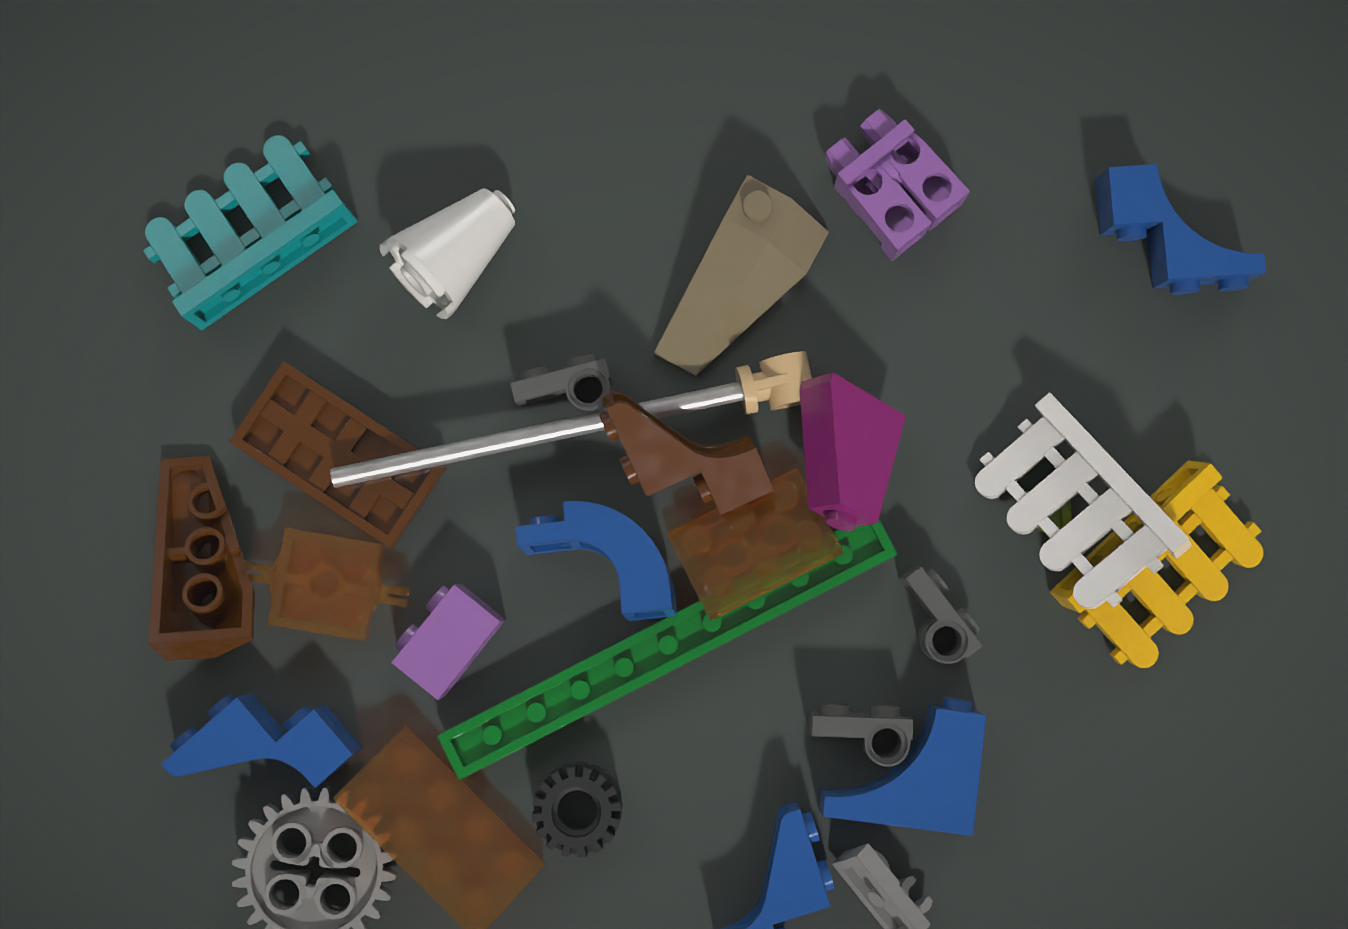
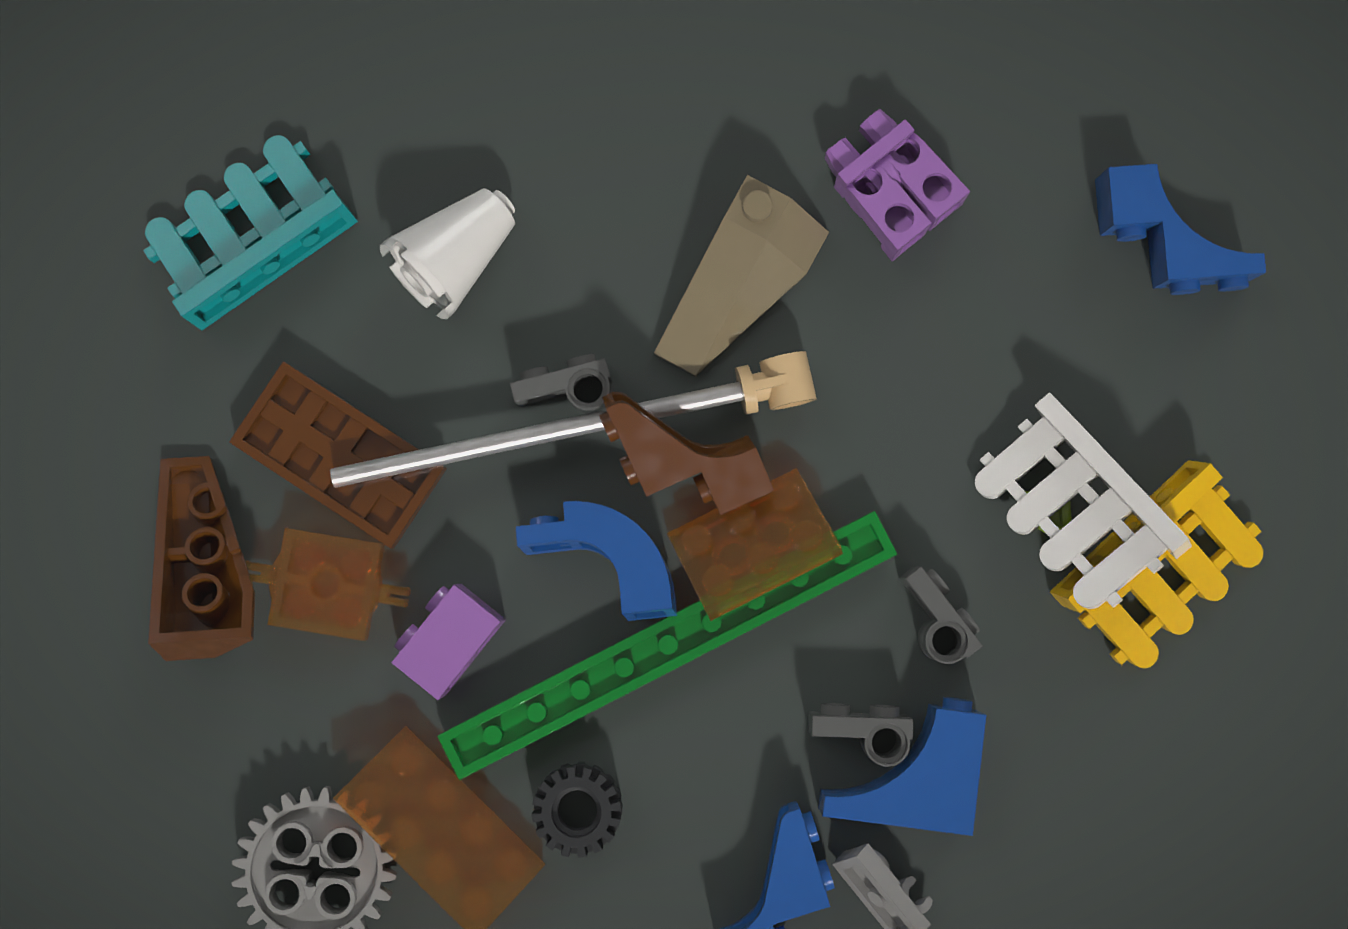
(245, 731): blue arch -> none
(847, 450): magenta slope -> none

